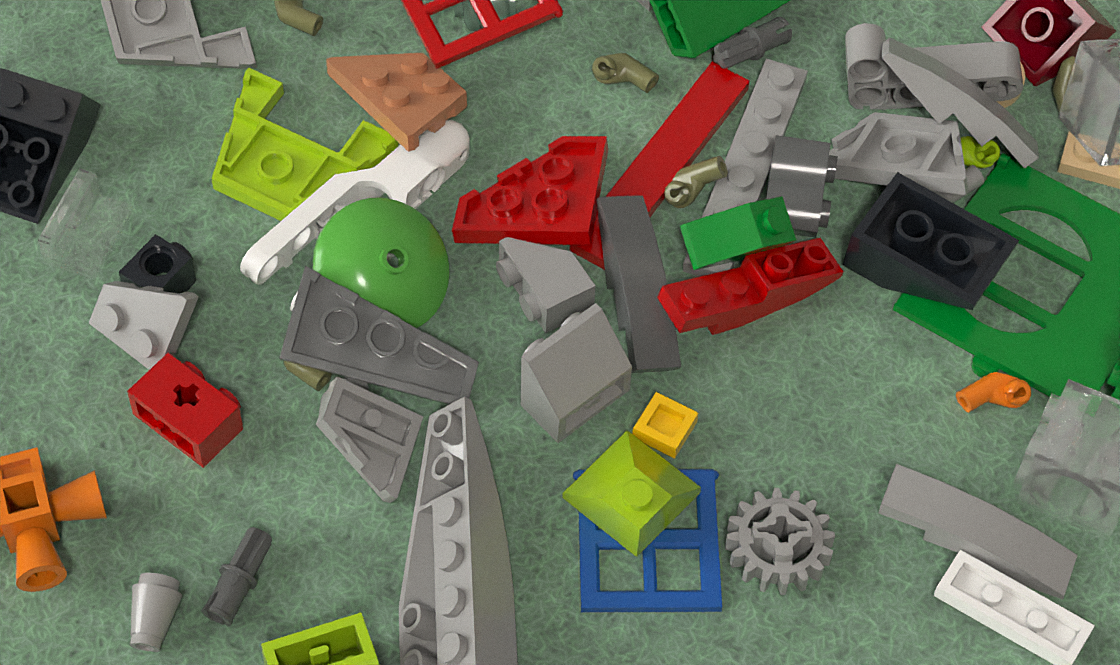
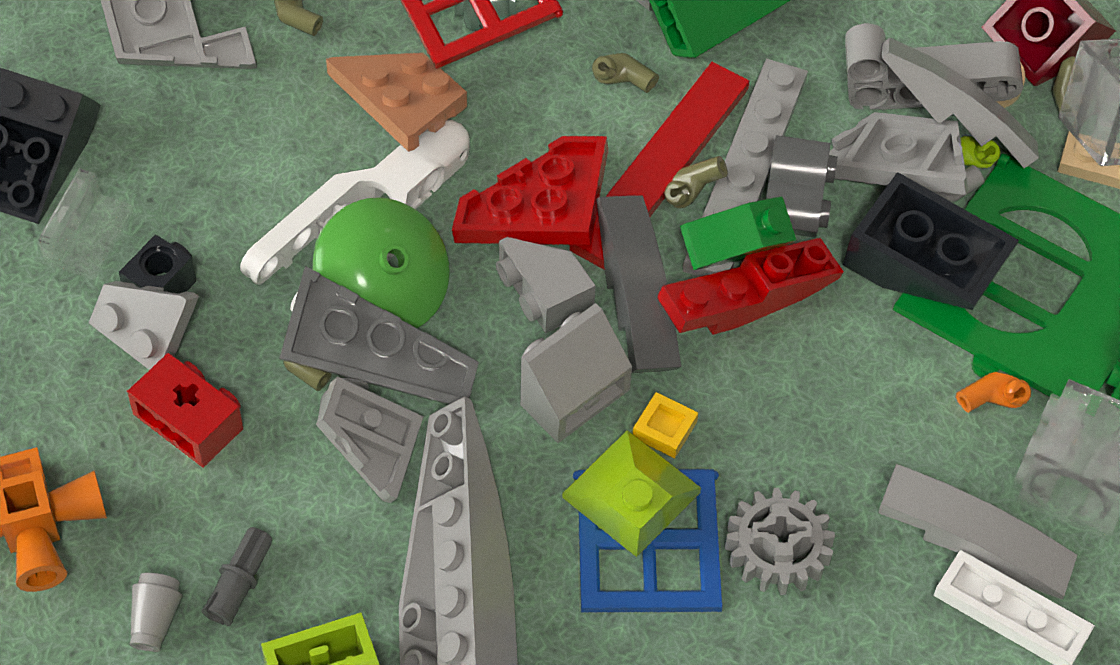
(280, 168): lime wing -> none
(751, 43): dark grey axle -> none

